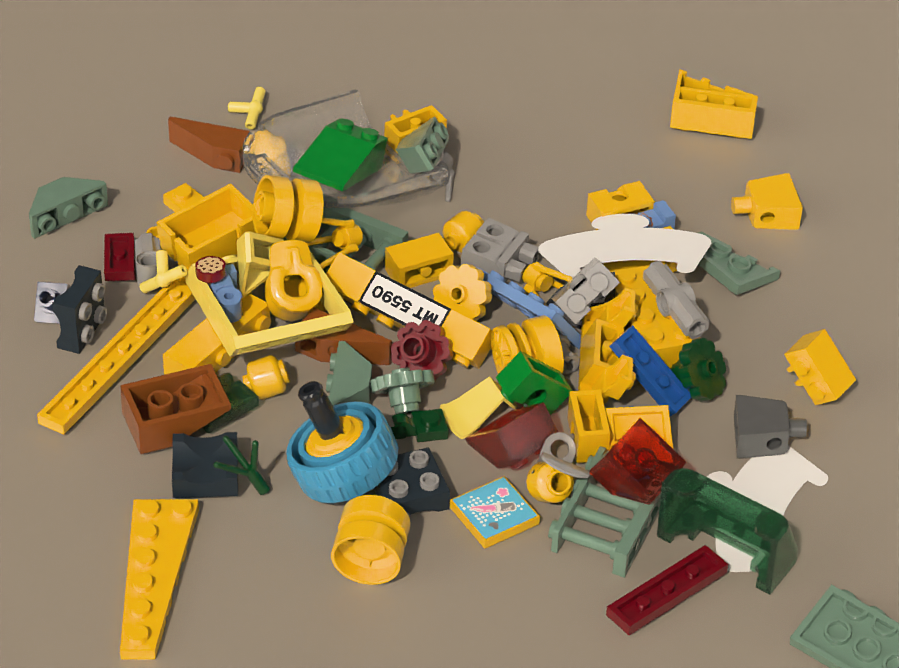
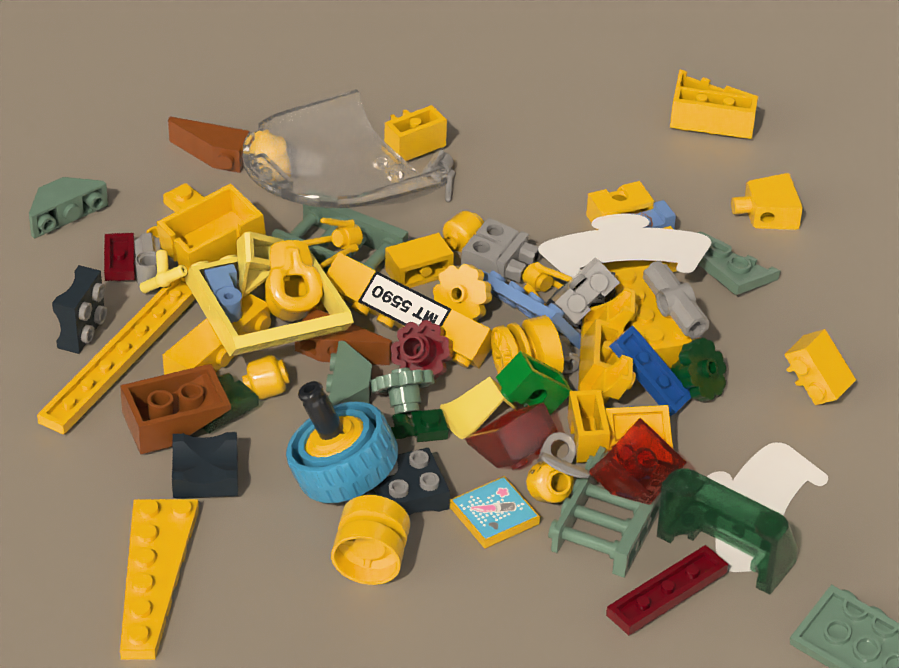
(45, 296): bracket -> none
(210, 269): tile -> none
(249, 470): dark green plant -> none
(253, 108): light yellow piece -> none
(288, 208): yellow wheel -> none
(342, 155): green slope -> none
(423, 146): sand green slope -> none
(764, 426): dark grey torso -> none

